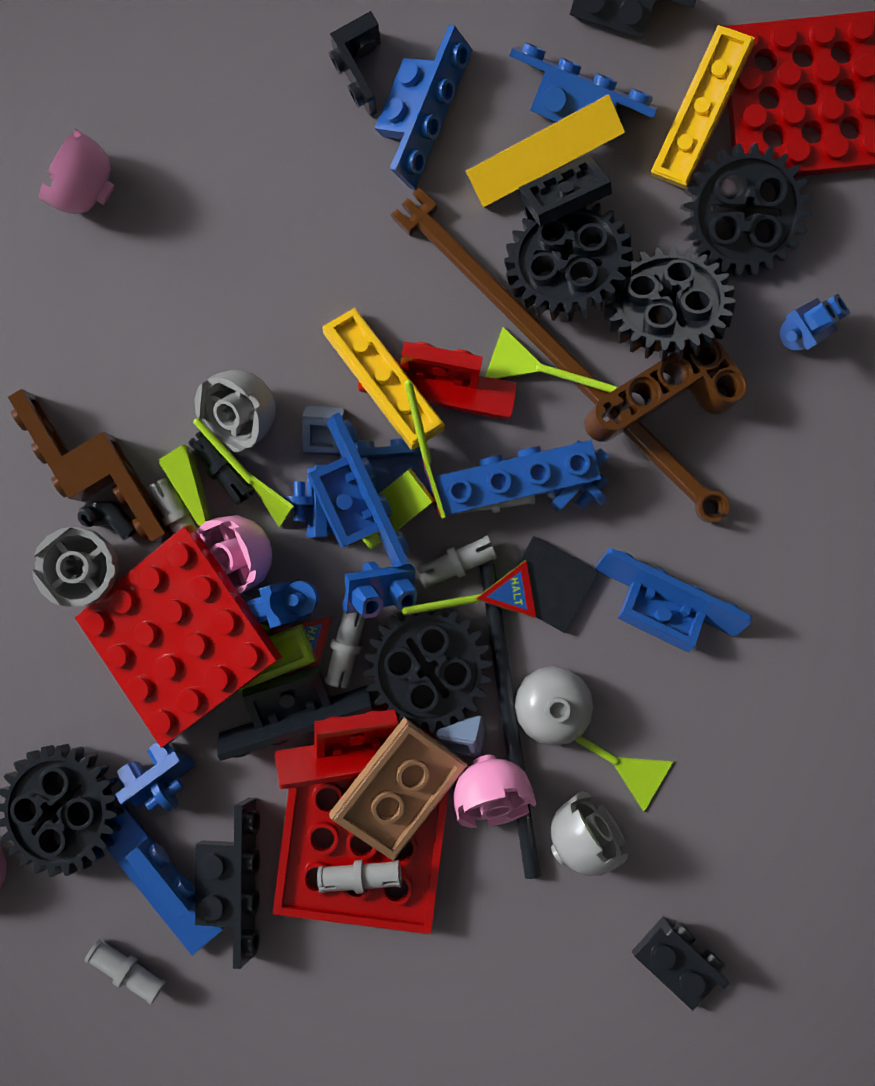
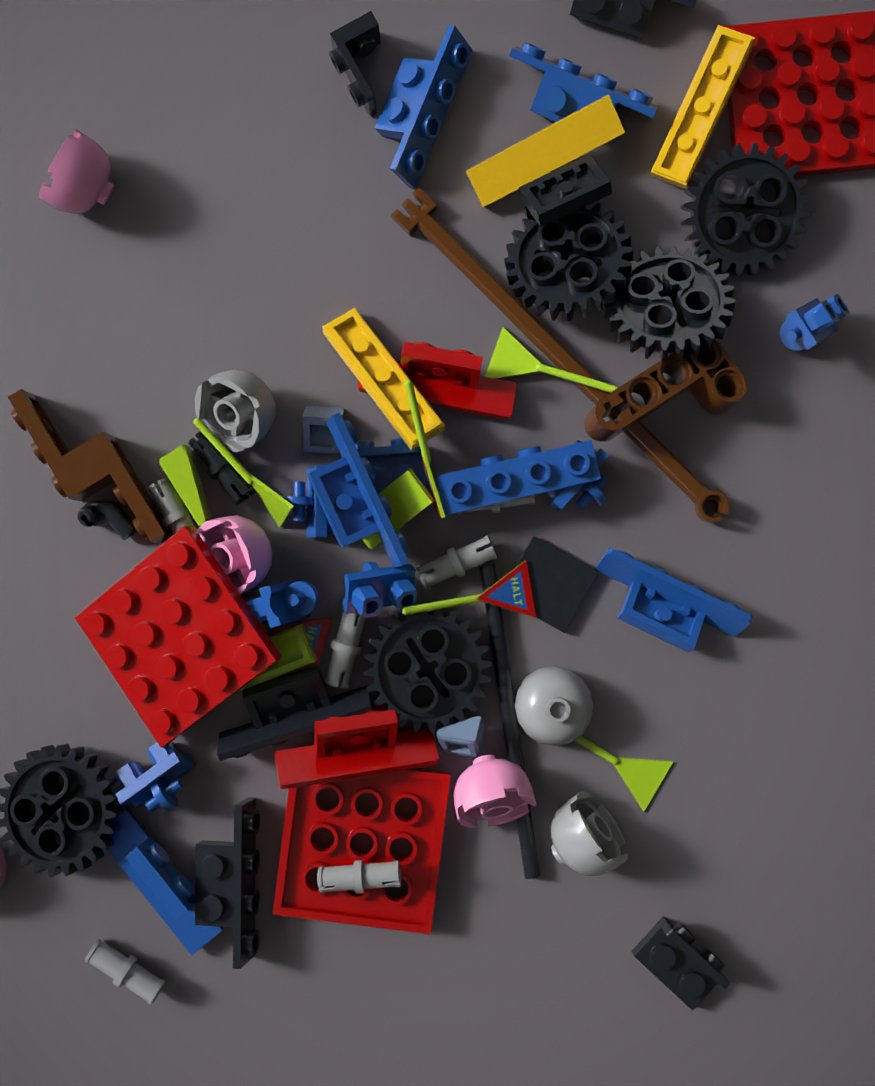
(75, 567): light grey cylinder -> none
(398, 789): medium nougat tile -> none

